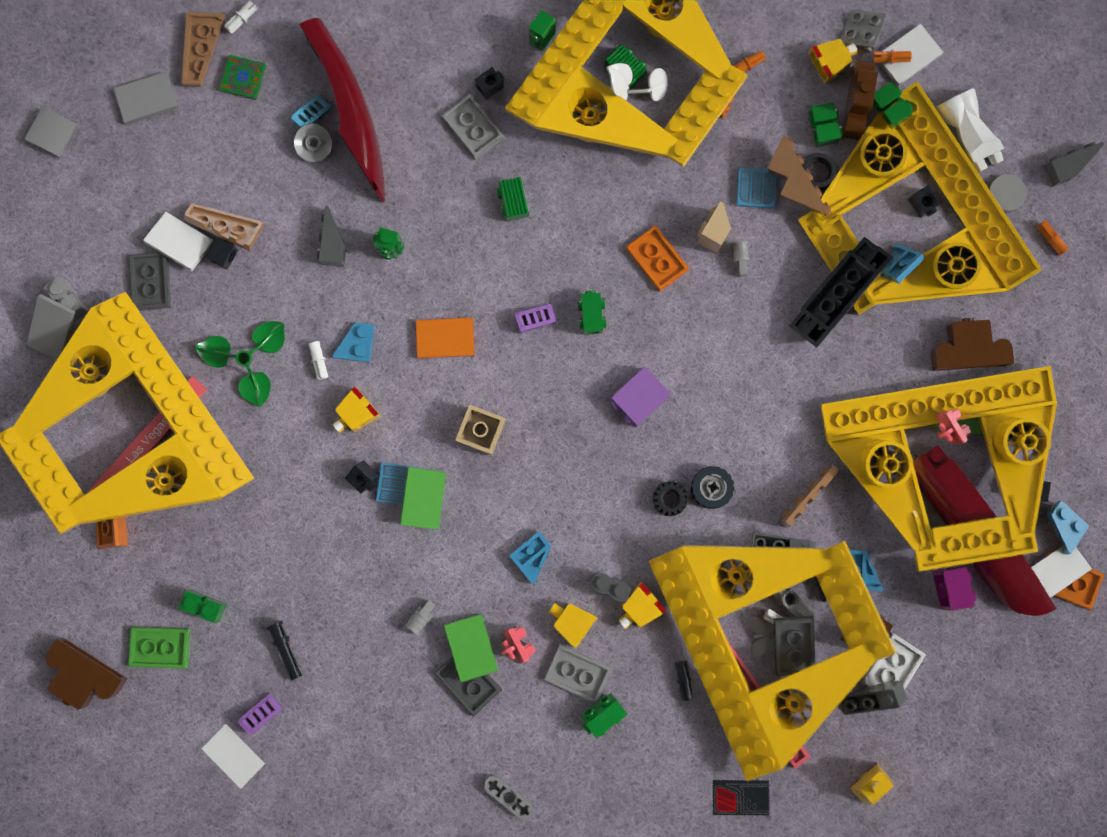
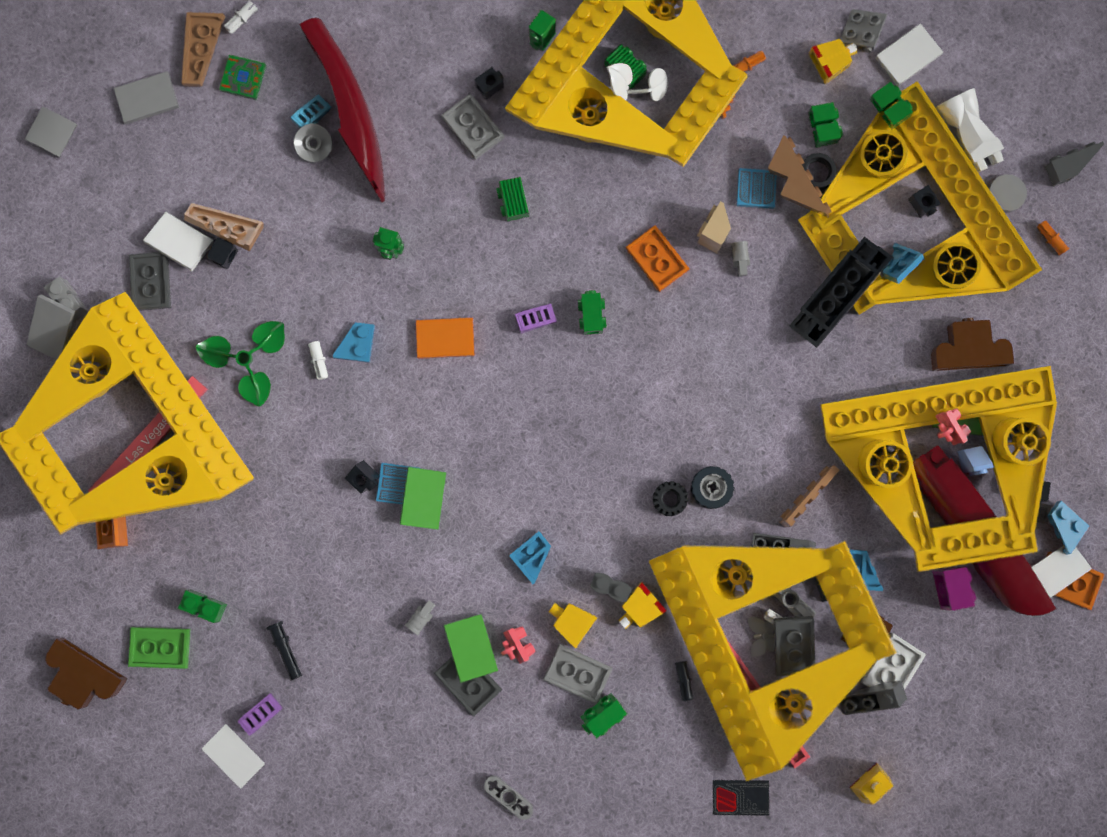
(332, 248): dark grey slope -> none
(355, 412): yellow torso -> none
(480, 430): tan brick -> none
(639, 397): medium lavender panel -> none
(859, 99): reddish brown brick -> none
(892, 56): orange axle -> none
(974, 461): none -> light blue slope

